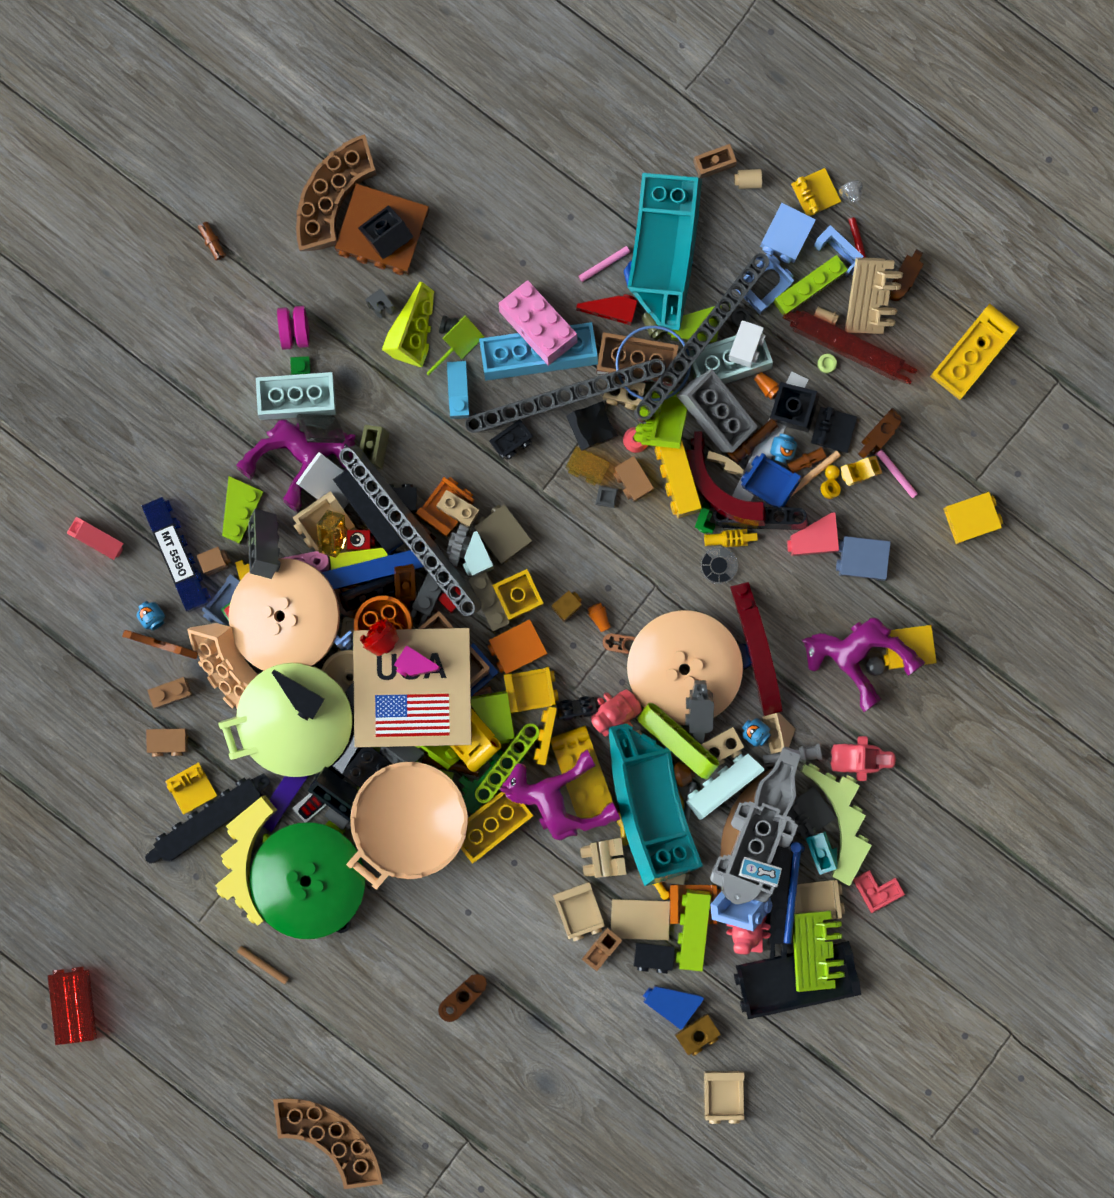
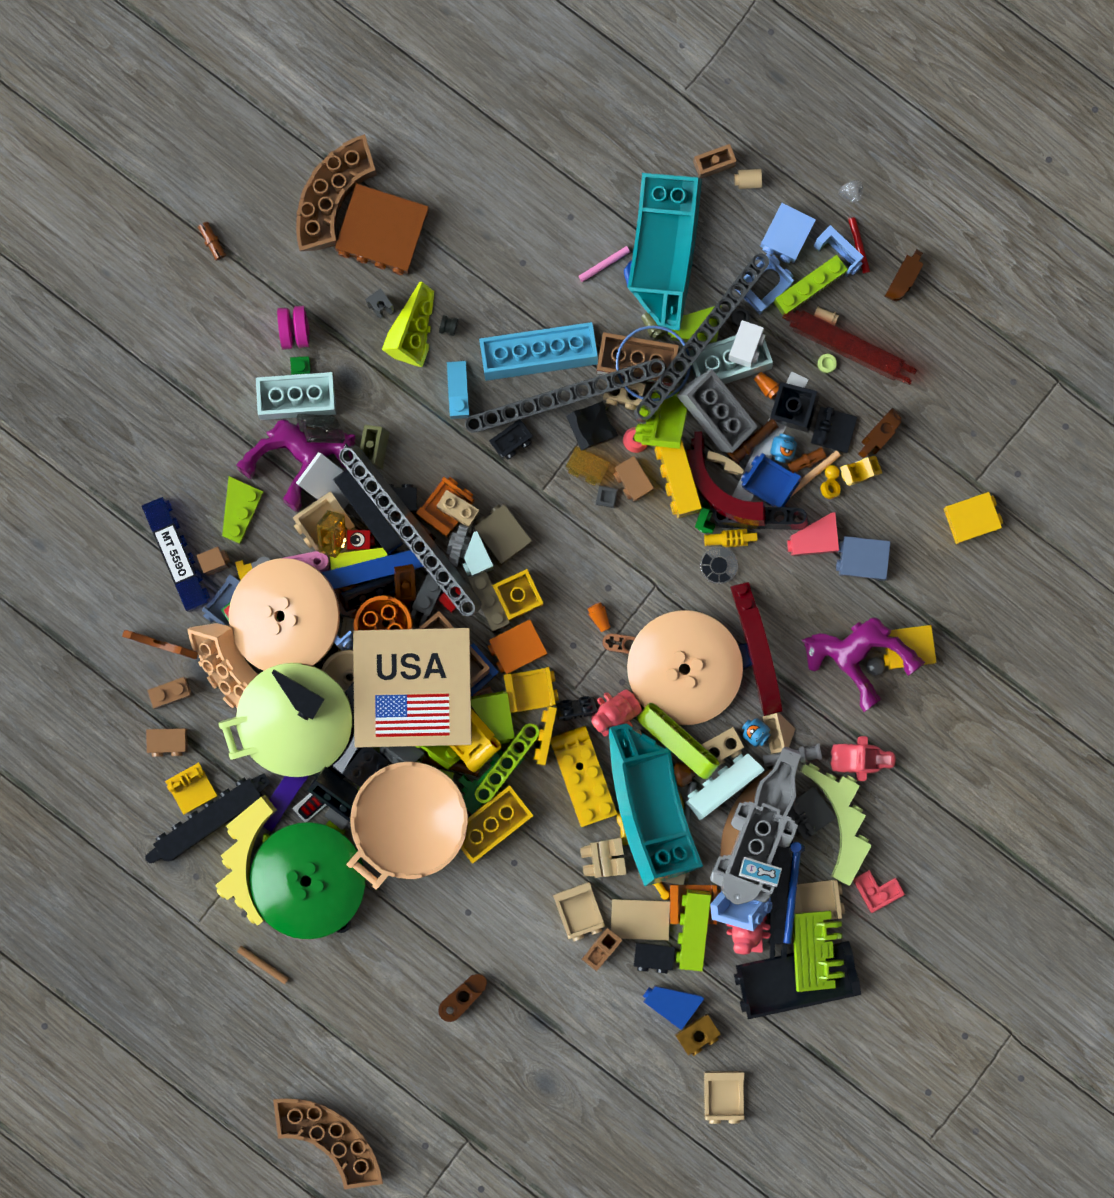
(72, 1006): clear red brick -> none
(95, 538): coral slope -> none
(150, 615): dark azure head -> none
(263, 544): dark grey brick -> none
(380, 638): red cone -> none
(386, 232): black slope -> none
(414, 664): dark pink slope -> none
(461, 339): lime piece -> none
(538, 322): bright pink brick -> none
(550, 801): magenta animal -> none
(567, 605): pearl gold brick -> none
(613, 308): red slope -> none
(700, 711): dark grey hinge -> none
(815, 192): yellow hinge -> none
(822, 853): teal slope -> none
(868, 293): tan hinge -> none
(897, 474): bright pink bar -> none
(968, 358): yellow hinge -> none

